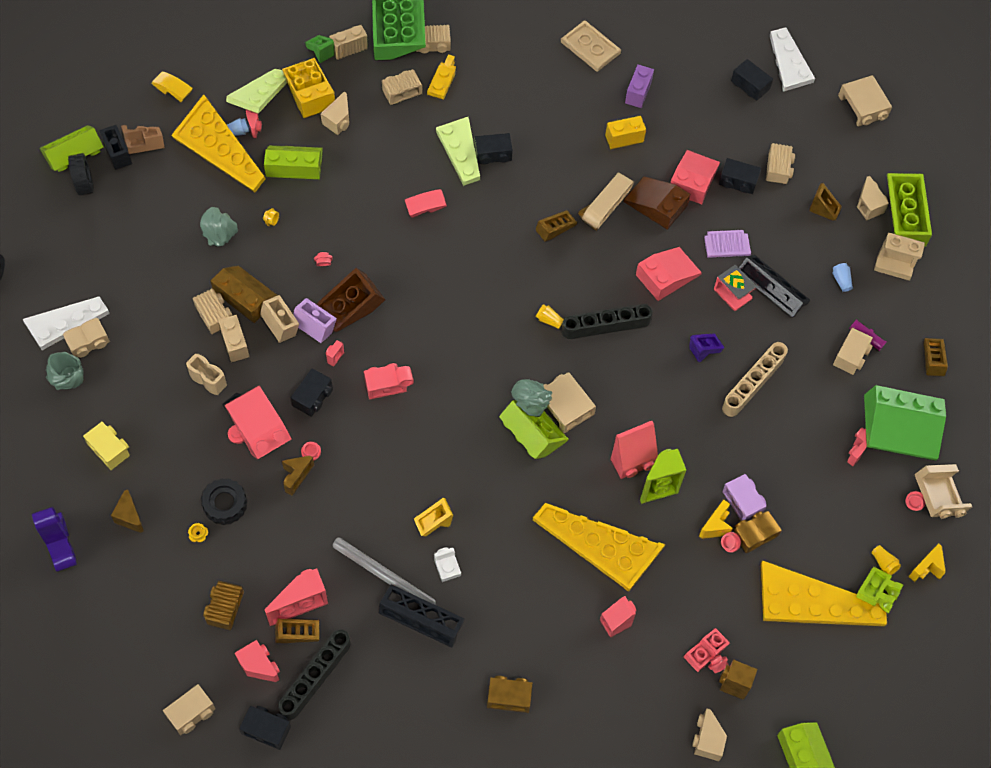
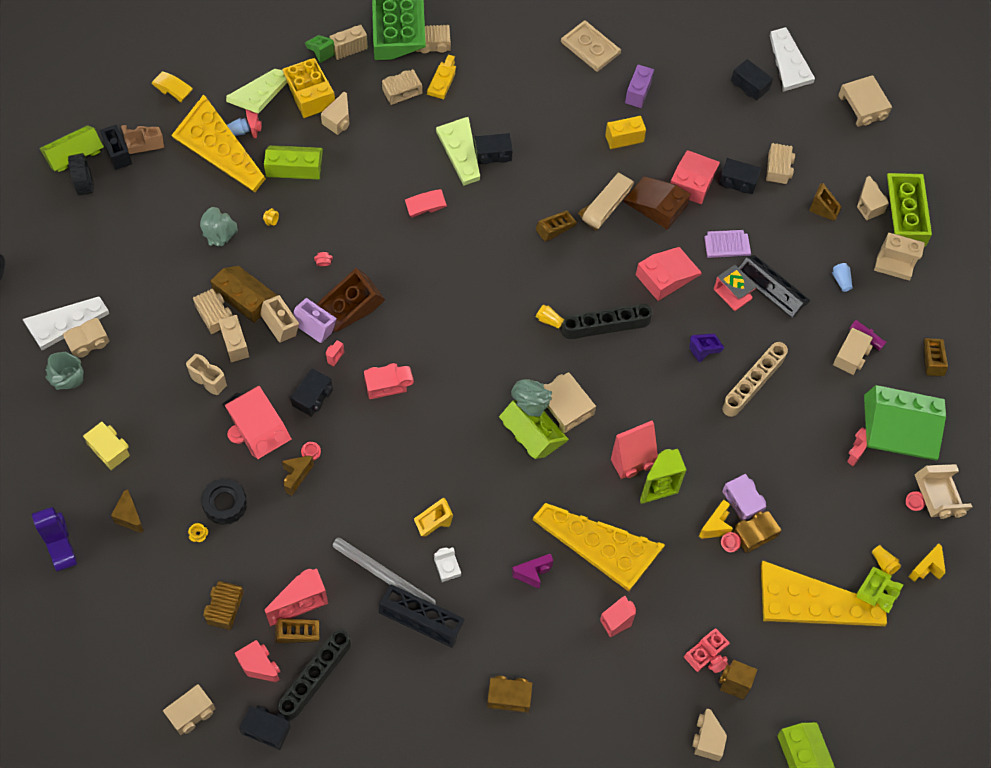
(528, 571): none -> magenta slope

